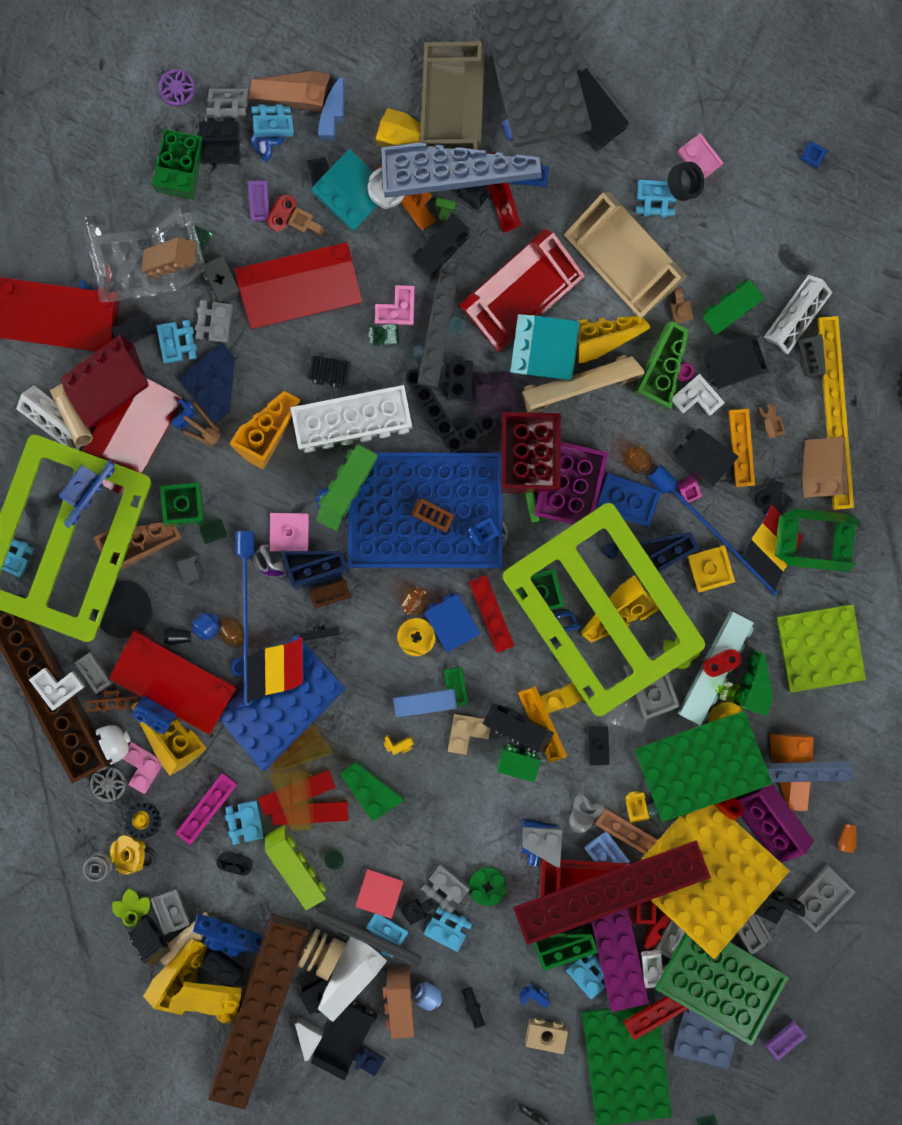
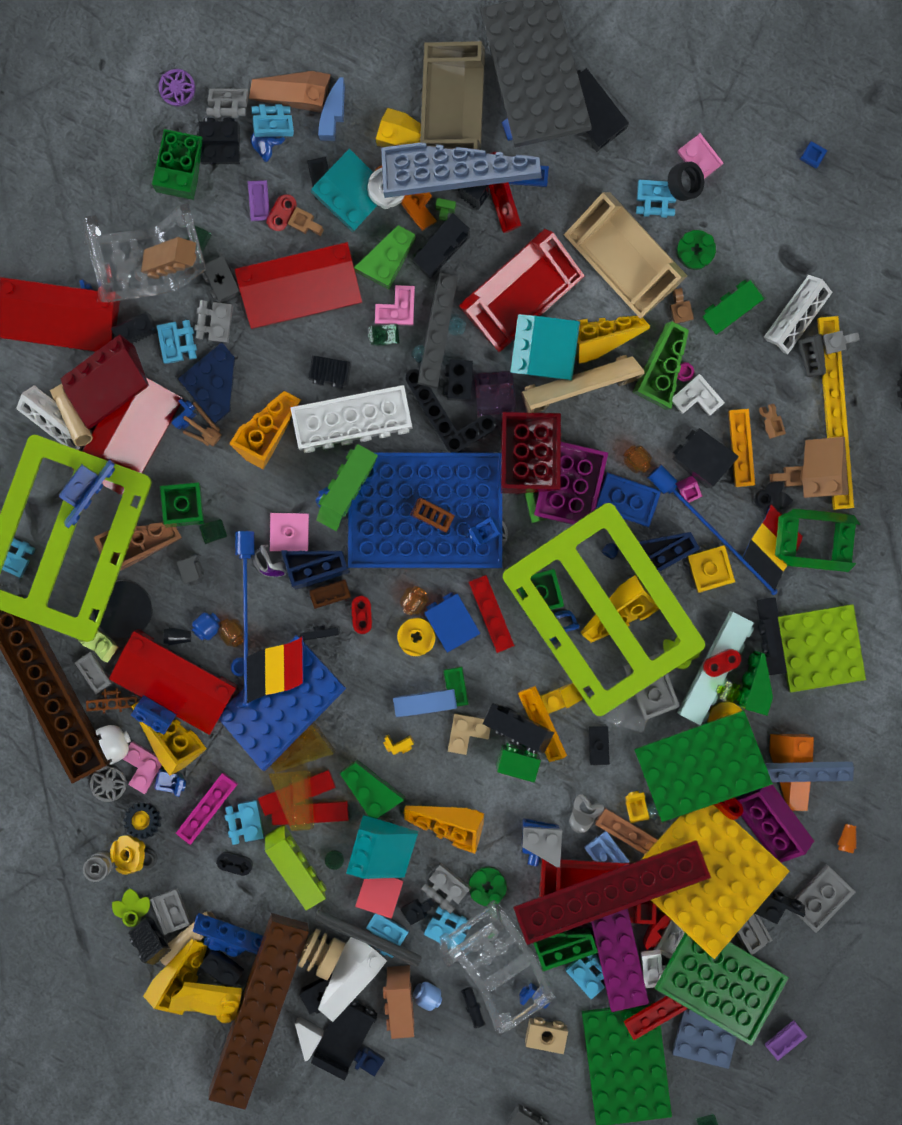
(56, 692): white plate -> none
(102, 645): none -> yellowish green slope
(173, 783): none -> bracket
(361, 614): none -> red plate
(381, 850): none -> teal slope
(387, 257): none -> bright green wedge
(455, 824): none -> light orange wedge
(499, 920): none -> clear windscreen
(705, 243): none -> green plate
(736, 362): black slope -> none
(771, 635): none -> black bracket
(792, 476): none -> medium nougat plate
(837, 341): none -> light grey plate

